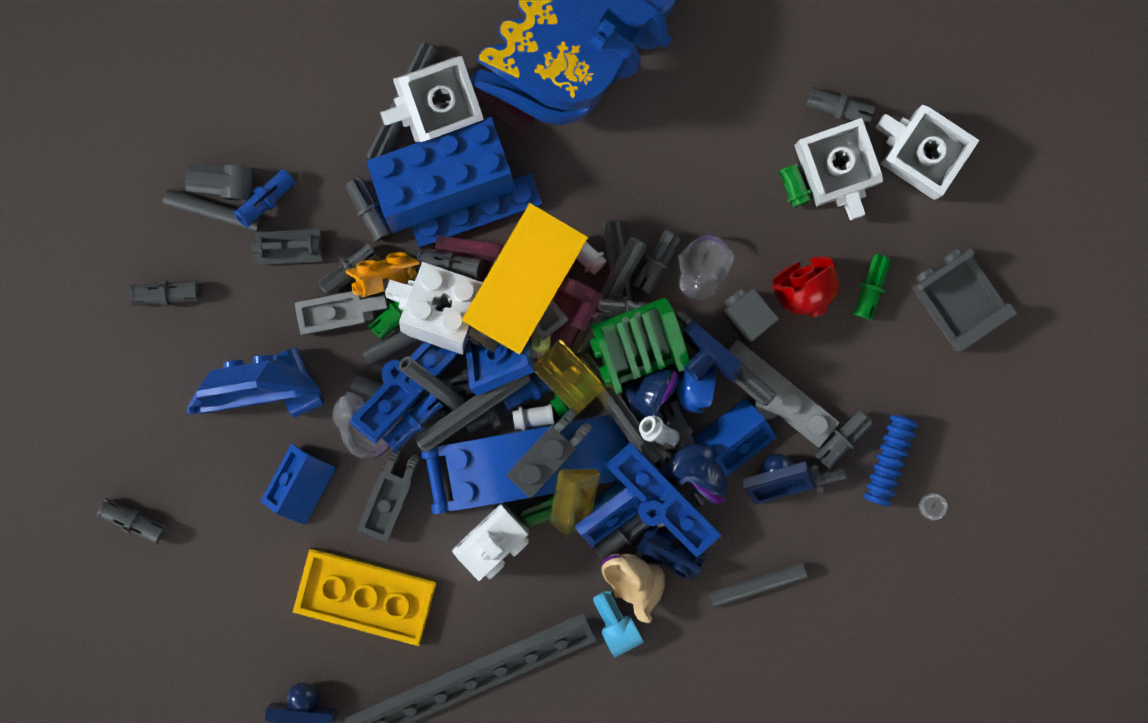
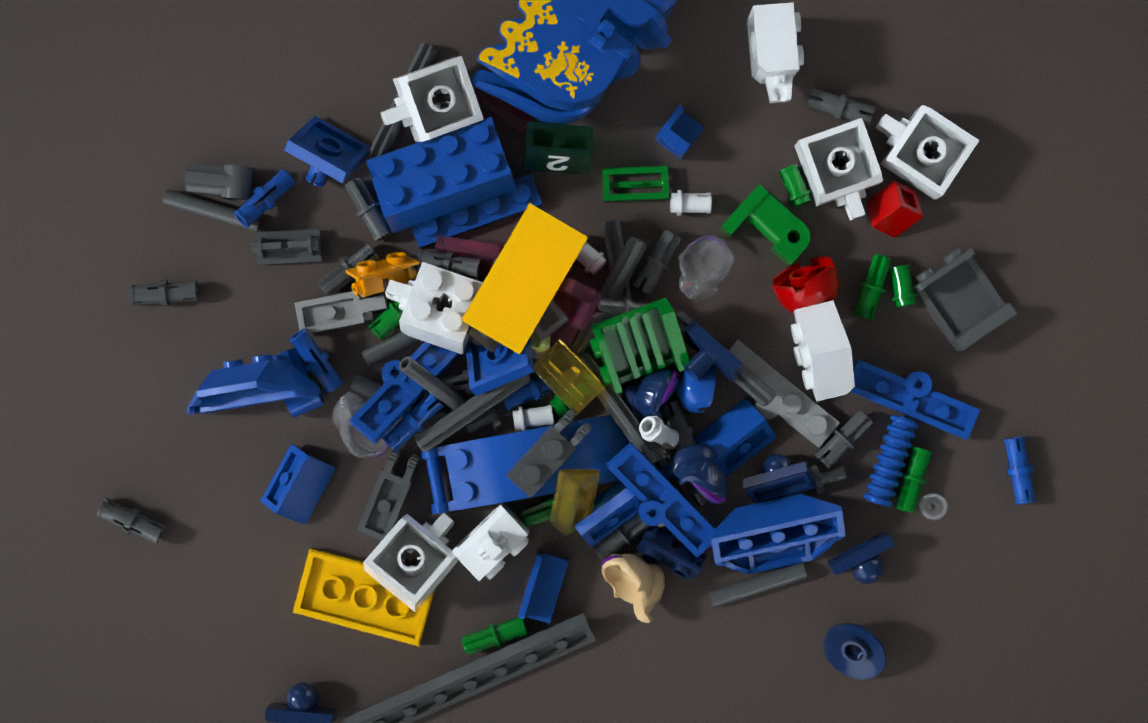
(316, 360): none -> blue pin
(327, 151): none -> blue tile
(411, 541): none -> white hinge
(494, 635): none -> green axle
(543, 587): none -> blue panel
(558, 147): none -> clear green brick
(620, 630): medium azure axle -> none
(664, 195): none -> green tile
(679, 132): none -> blue panel
(690, 202): none -> white pin
(748, 314): dark grey brick -> none
(773, 222): none -> green piece
(774, 48): none -> white hinge
(776, 533): none -> blue wedge
(823, 351): none -> white hinge
(854, 651): none -> dark blue dish
(863, 559): none -> dark blue tile
(894, 209): none -> red panel
(902, 286): none -> green pin
(913, 479): none -> green axle
(914, 398): none -> blue hinge
(1019, 470): none -> blue pin

